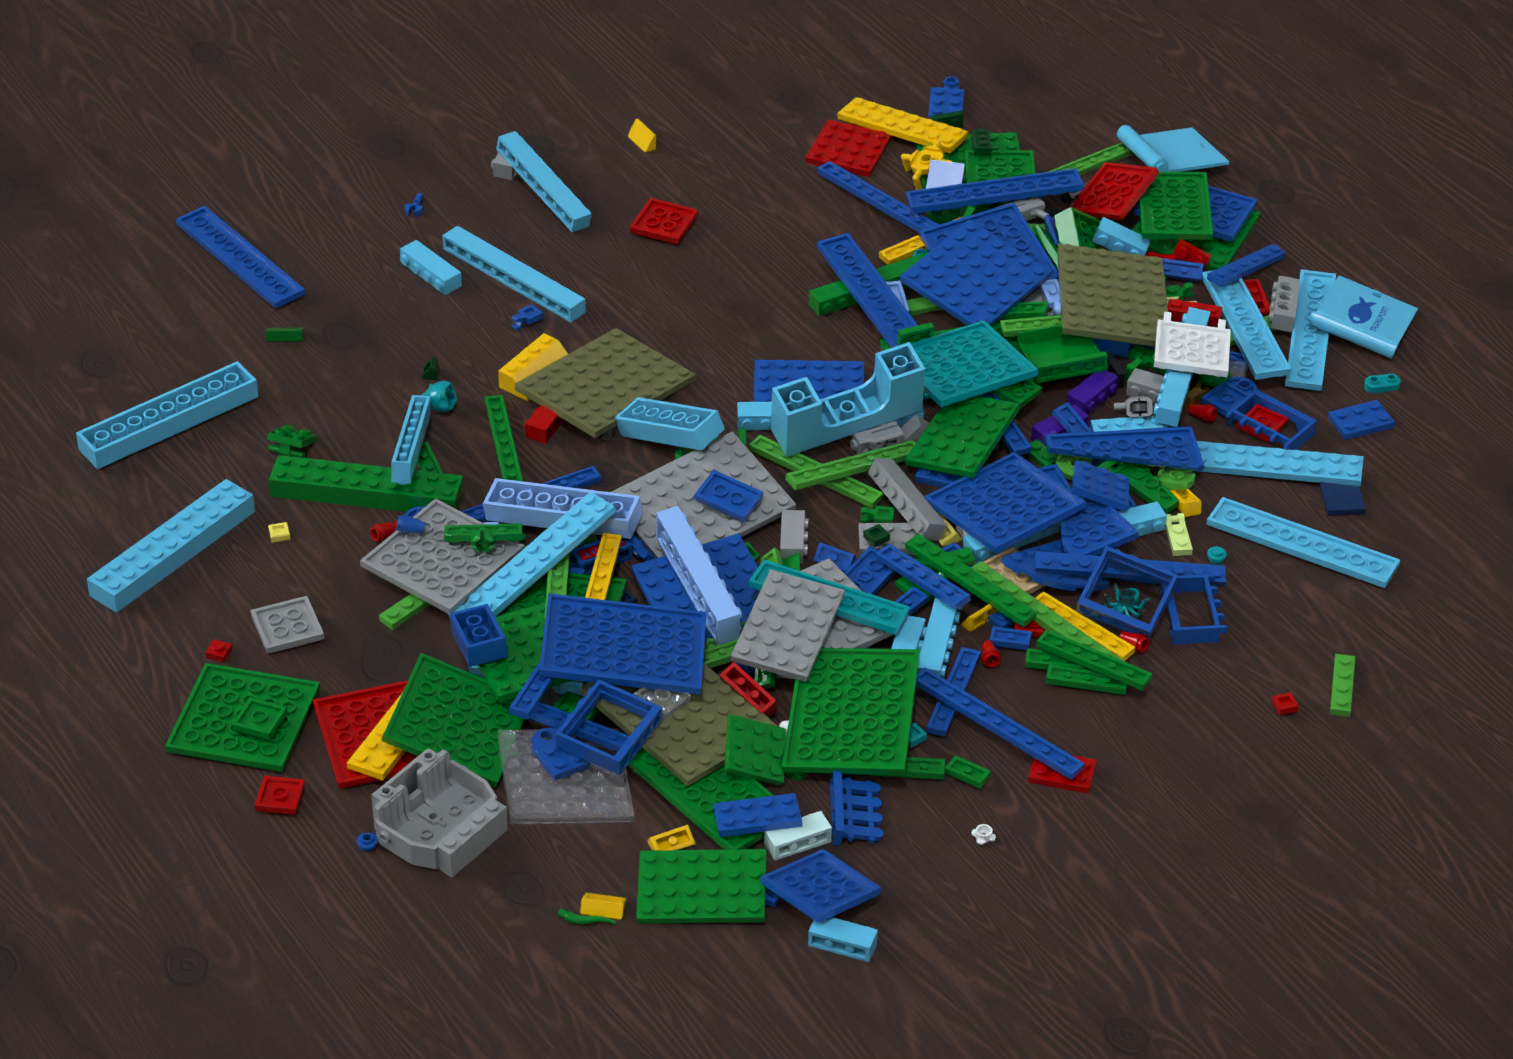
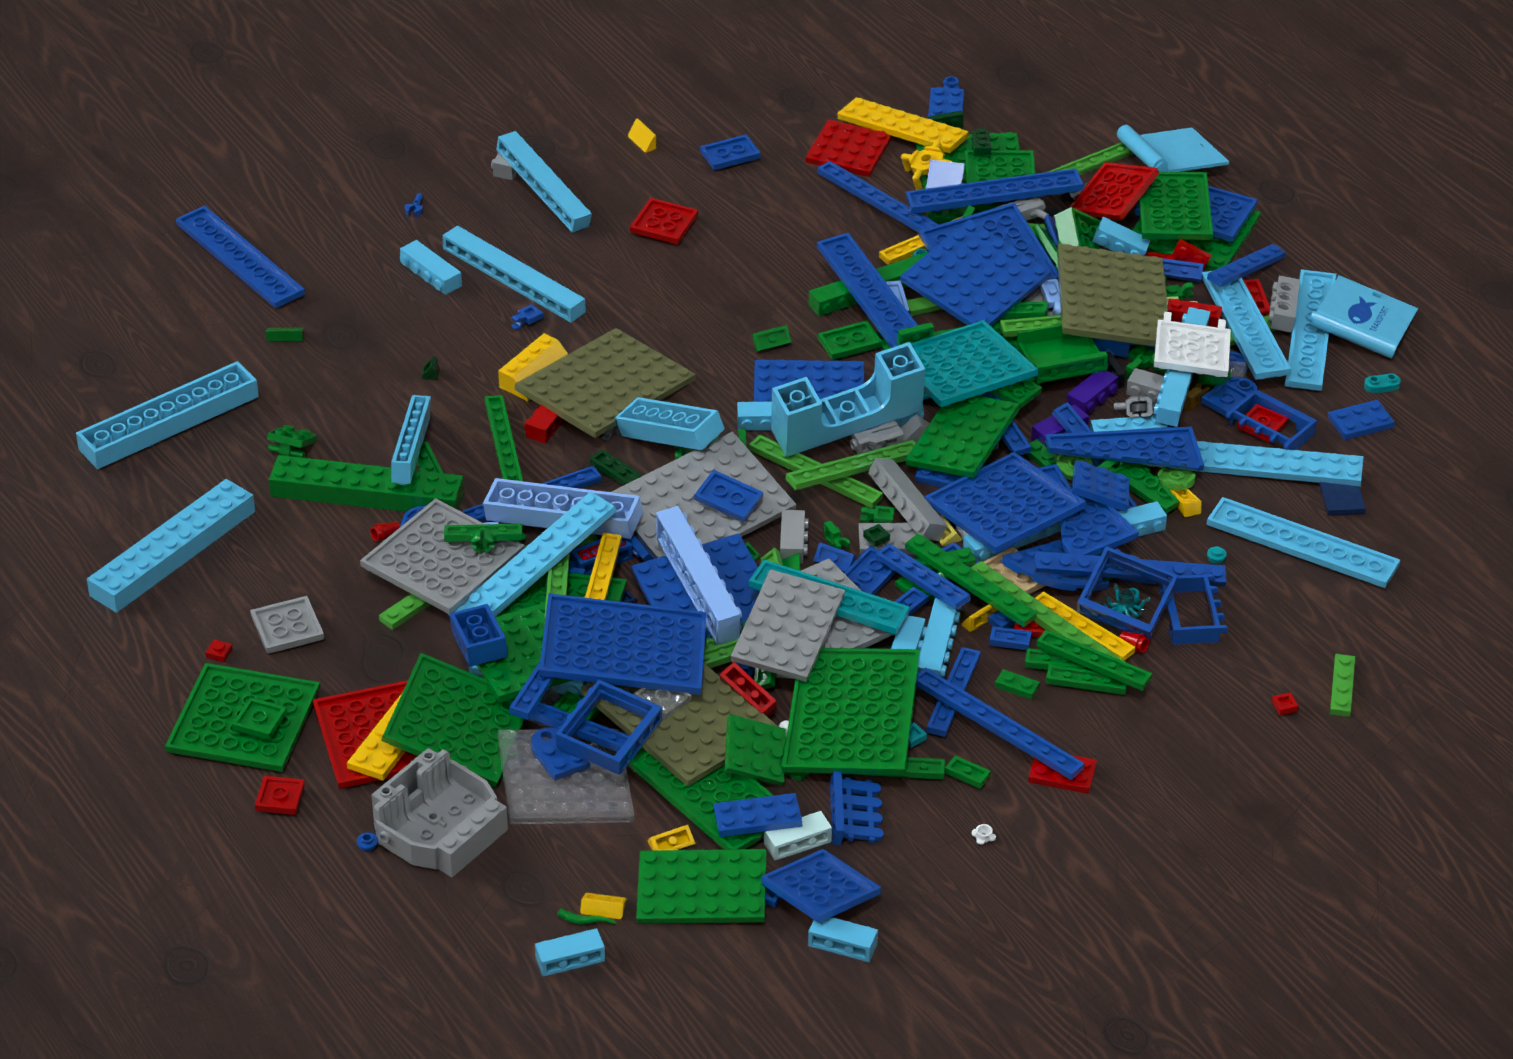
(279, 532): light yellow tile -> none
(409, 524): blue cone -> none
(442, 396): teal piece -> none
(569, 952): none -> medium azure brick
(613, 467): none -> dark green plate
(730, 152): none -> blue plate
(771, 338): none -> green plate
(833, 536): none -> green plate
(849, 340): none -> green plate
(990, 655): red cone -> none
(1017, 684): none -> green plate
(1178, 535): yellowish green plate -> none
(1203, 412): red cone -> none

